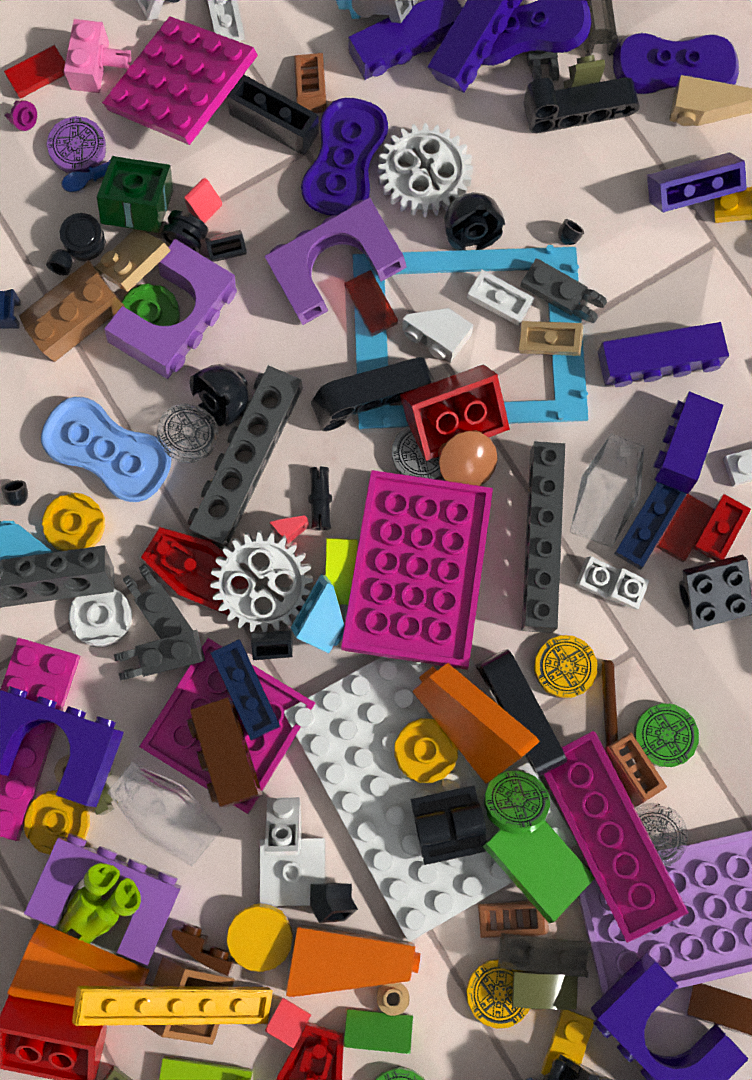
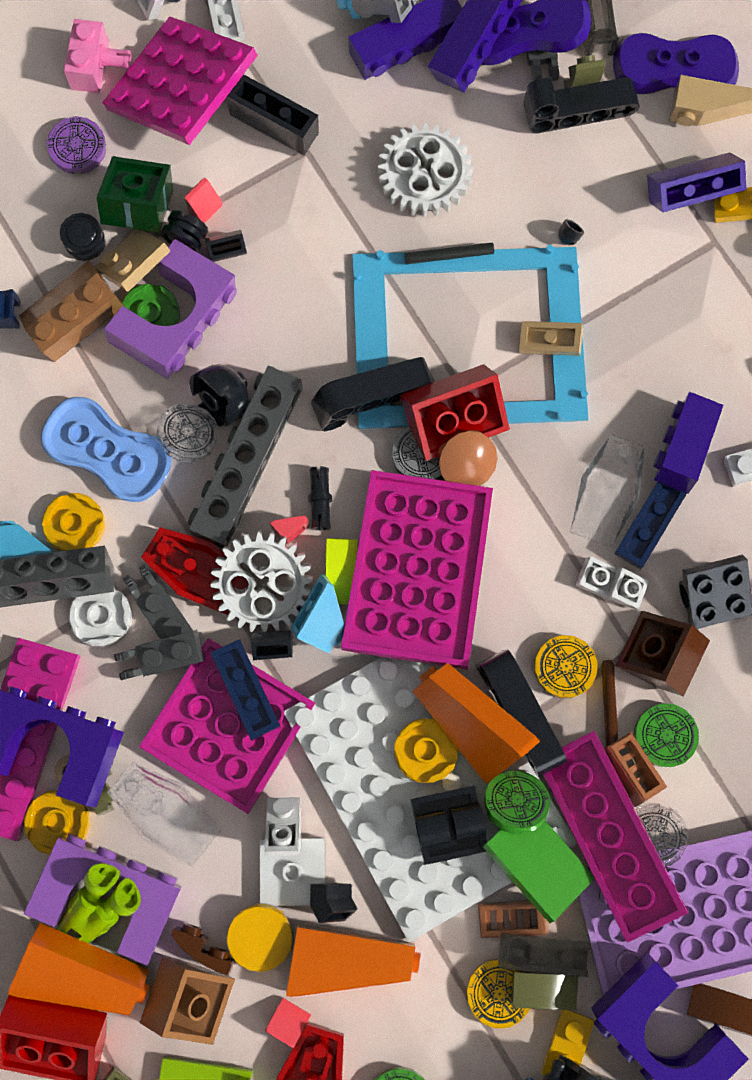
(15, 492): black hinge -> none
(22, 115): magenta plate -> none
(36, 71): red tile -> none
(59, 262): black hinge -> none
(77, 180): blue piece -> none
(171, 1005): yellow tile -> none
(224, 753): reddish brown brick -> none
(312, 99): nougat slope -> none
(349, 138): dark purple plate -> none
(358, 227): medium lavender arch -> none
(371, 303): clear red tile -> none
(378, 1031): bright green slope -> none
(398, 1008): tan plate -> none
(439, 330): white slope -> none
(449, 253): none -> pearl dark grey bar
(473, 221): black cylinder -> none
(500, 297): white plate -> none
(543, 537): dark grey brick -> none
(562, 291): dark grey hinge -> none
(663, 354): dark purple brick -> none
(663, 652): none -> reddish brown slope
(685, 528): clear red tile -> none
(722, 528): red plate -> none

